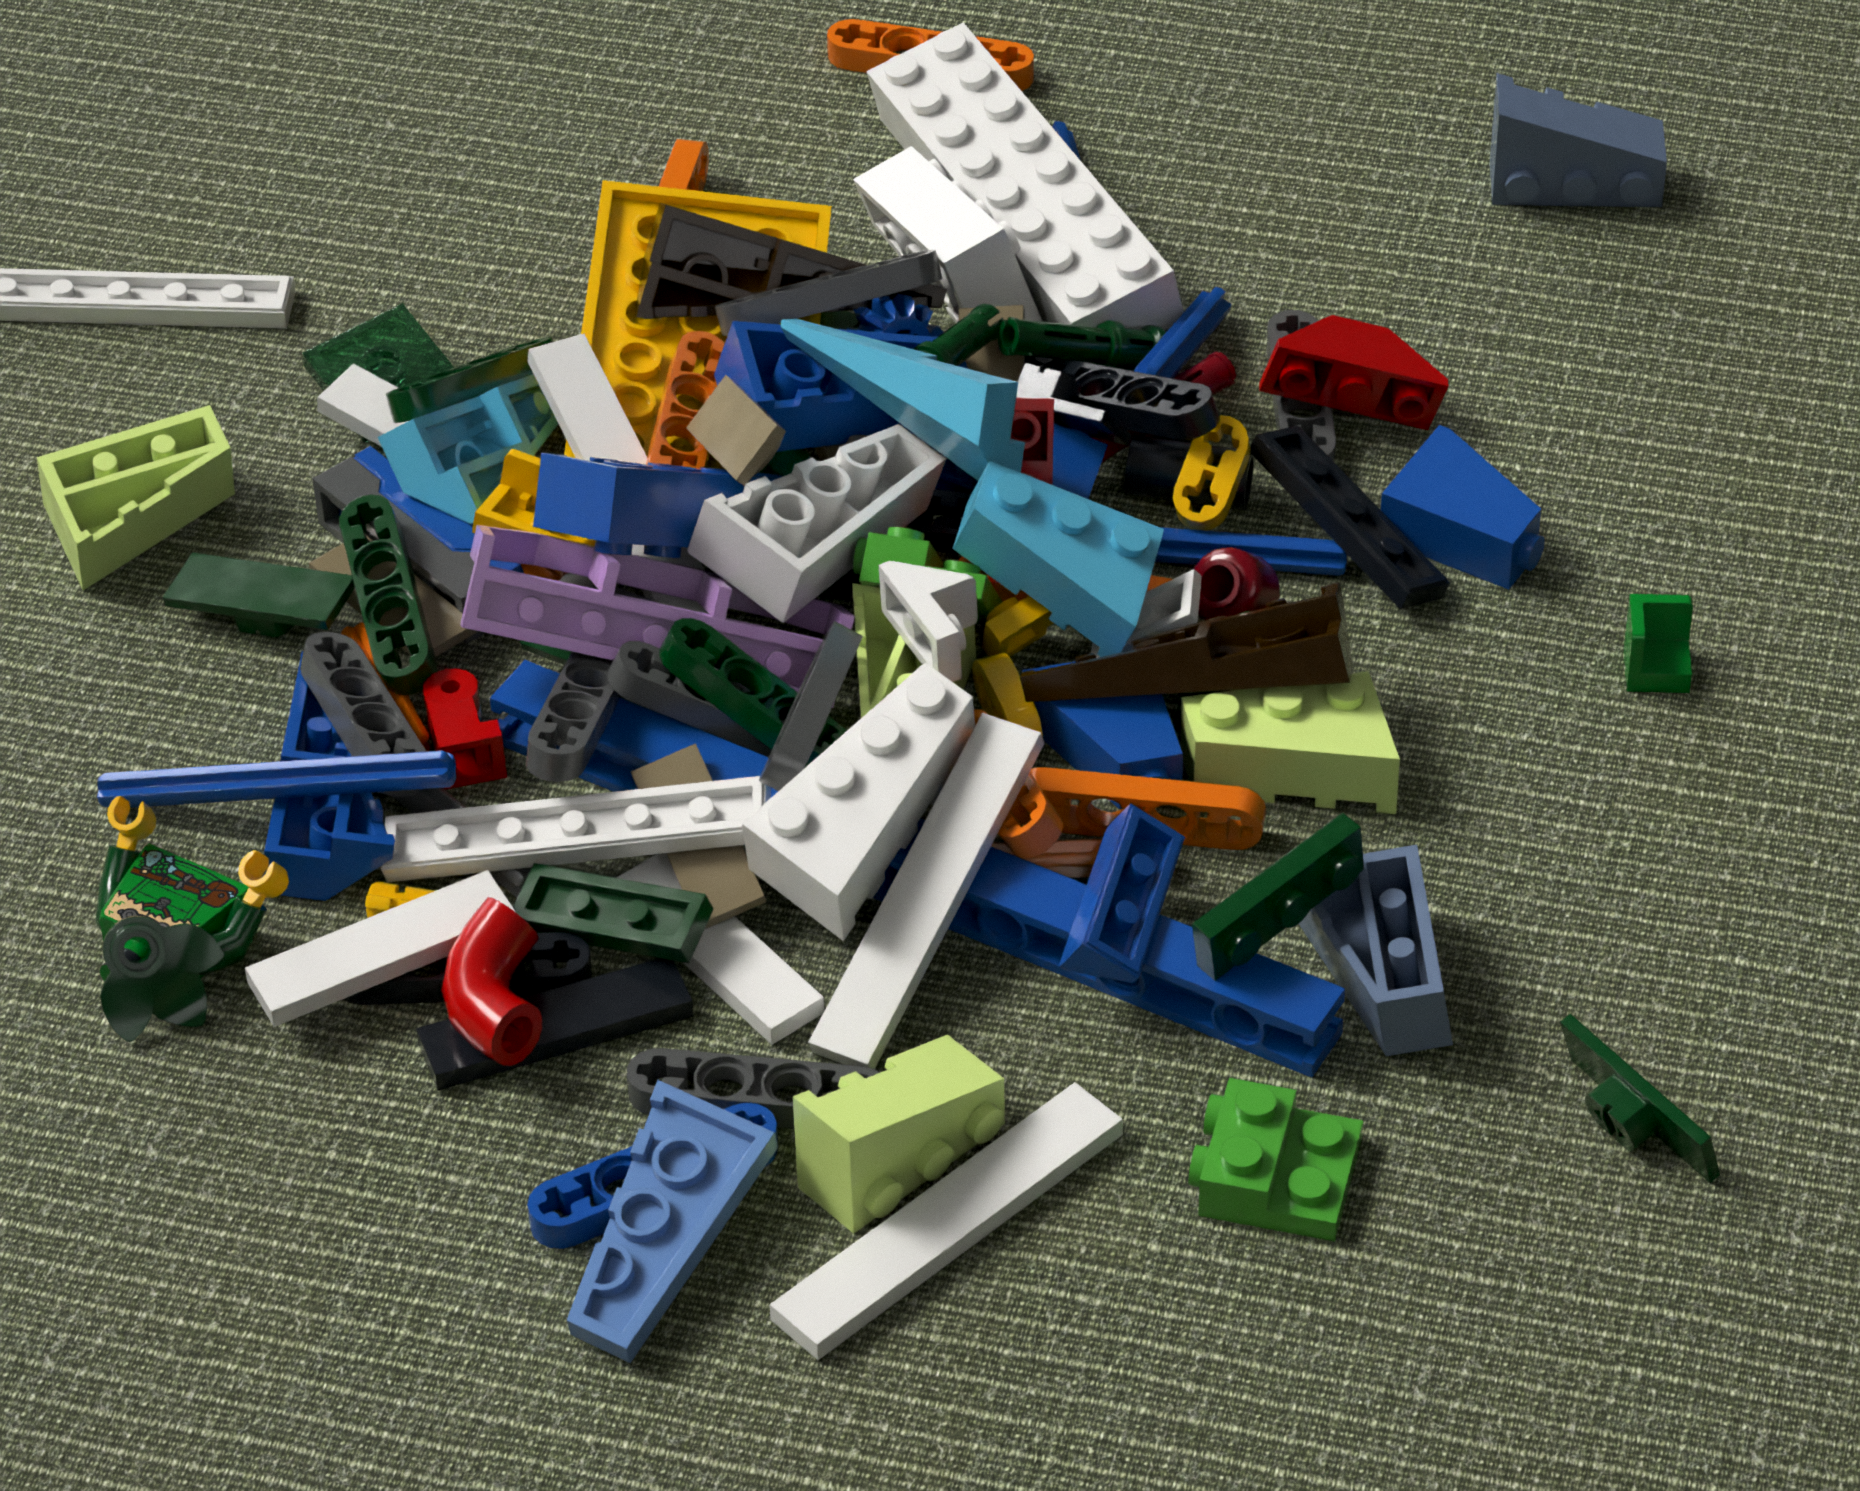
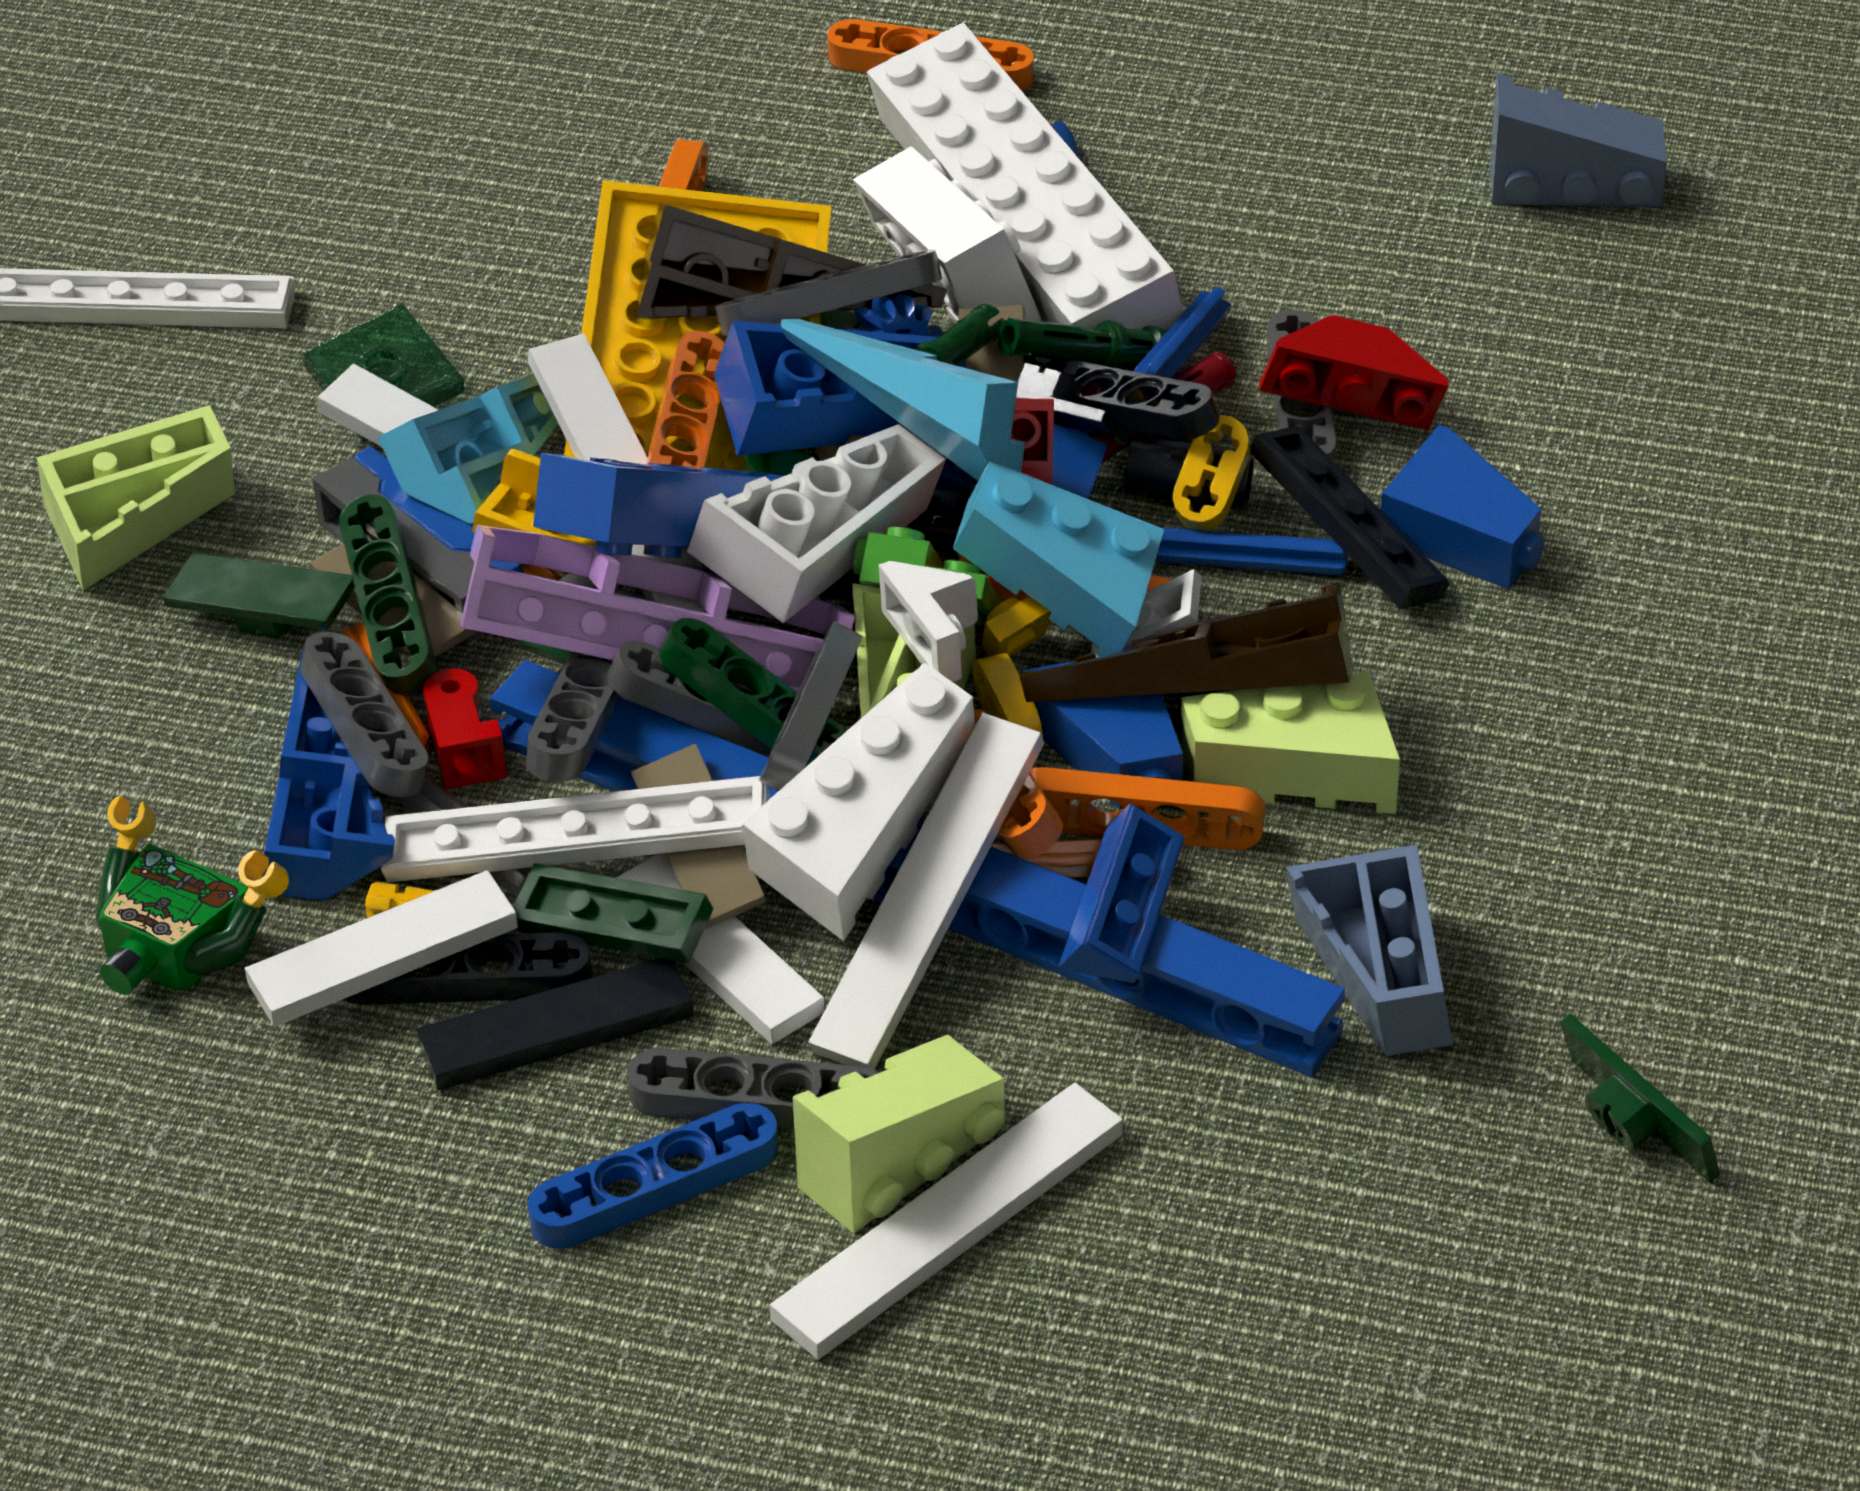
(162, 981): dark green plate -> none
(280, 779): blue axle -> none
(461, 382): dark green beam -> none
(479, 982): red cylinder -> none
(676, 1198): medium blue wing -> none
(736, 431): dark tan piece -> none
(1235, 583): dark red head -> none
(1274, 1161): bright green plate -> none
(1278, 897): dark green plate -> none
(1658, 643): green panel -> none

